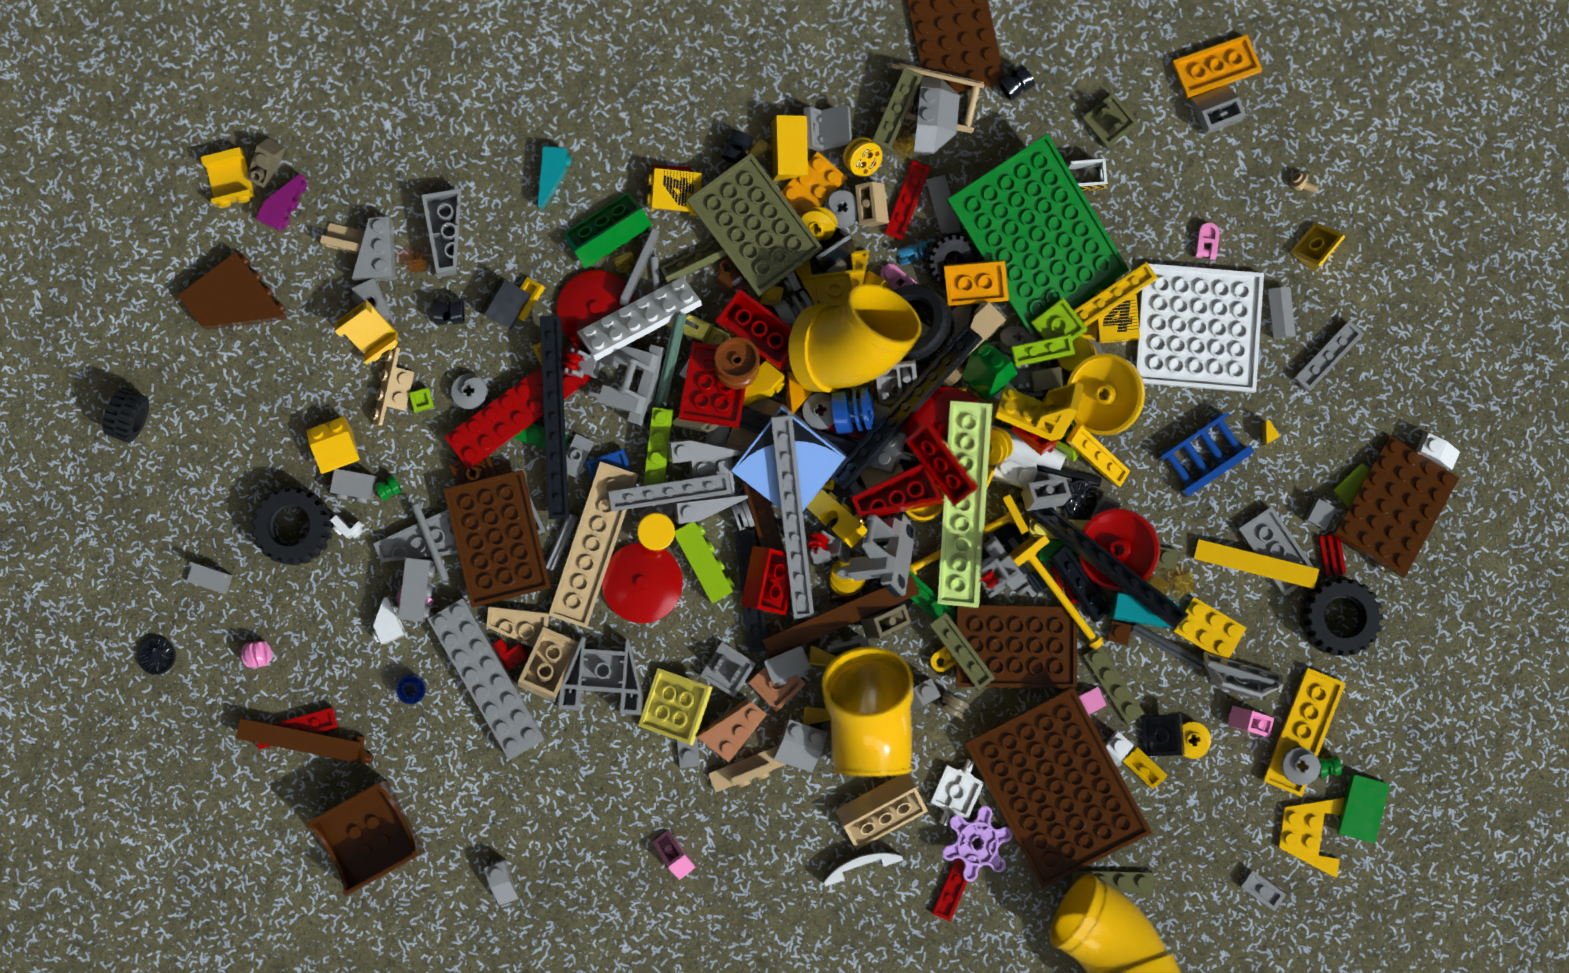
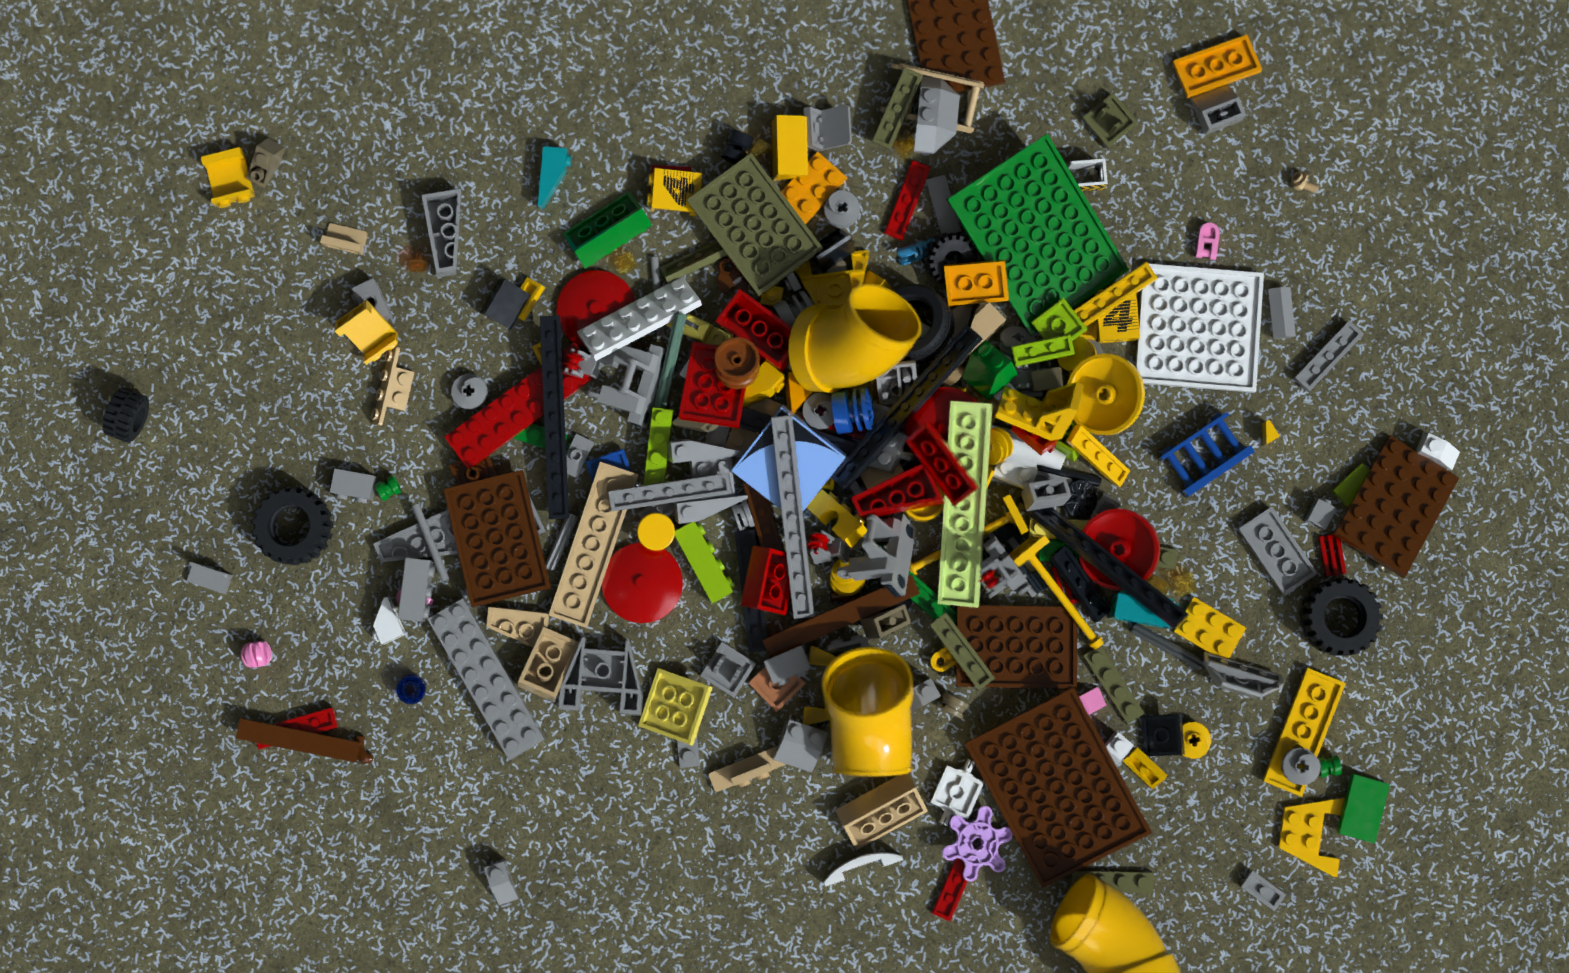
(156, 656): black wheel -> none
(231, 296): reddish brown slope -> none
(278, 207): magenta slope -> none
(333, 444): yellow slope -> none
(342, 527): white bracket -> none
(367, 836): reddish brown container -> none
(376, 252): light grey wedge -> none
(422, 400): lime plate -> none
(449, 311): black wheel -> none
(510, 657): red piece -> none
(639, 267): light grey tile -> none
(673, 855): bright pink slope -> none
(732, 729): nougat wedge -> none
(820, 222): yellow piece -> none
(862, 156): yellow head -> none
(871, 204): tan brick -> none
(892, 274): bright pink plate -> none
(1018, 81): black wheel -> none
(1119, 633): reddish brown plate -> none
(1250, 721): bright pink slope -> none
(1256, 563): yellow tile -> none
(1316, 246): yellow slope -> none

